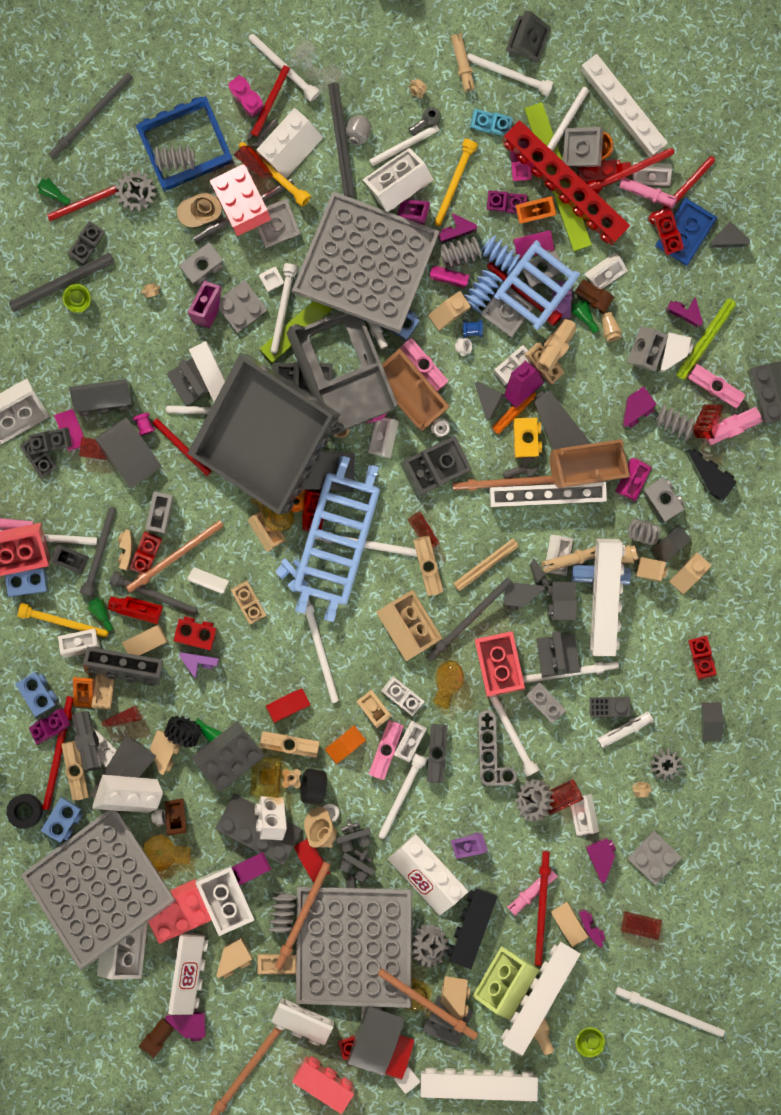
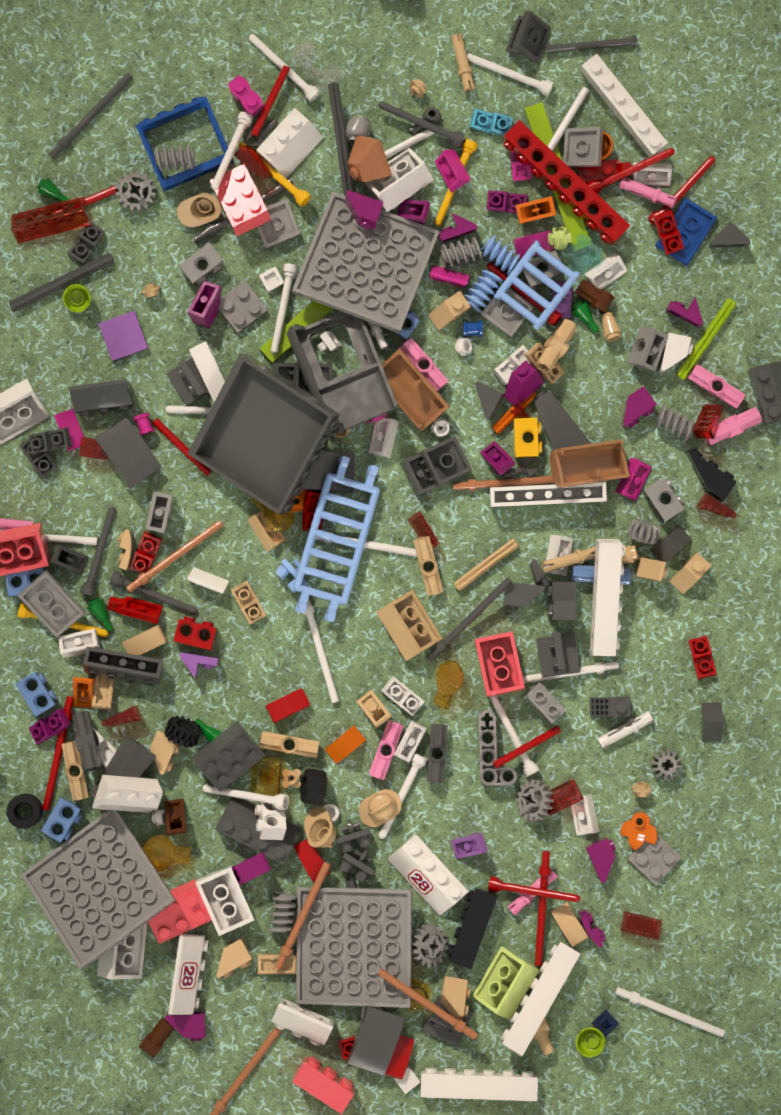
(50, 222): none -> clear red fence
(51, 603): none -> light grey tile
(123, 336): none -> medium lavender piece
(244, 121): none -> white piece
(279, 801): none -> white piece
(329, 341): none -> white tile
(364, 209): none -> magenta slope
(368, 160): none -> nougat slope
(380, 808): none -> tan piece
(452, 170): none -> dark pink slope
(455, 137): none -> dark grey piece
(496, 885): none -> red piece
(497, 458): none -> magenta slope
(519, 411): none -> clear red hand
(526, 747): none -> red bar
(559, 238): none -> yellowish green gear
(580, 253): none -> clear light blue plate
(591, 45): none -> dark grey bar
(605, 1022): none -> dark blue tile
(637, 833): none -> orange plate
(712, 505): none -> clear red slope

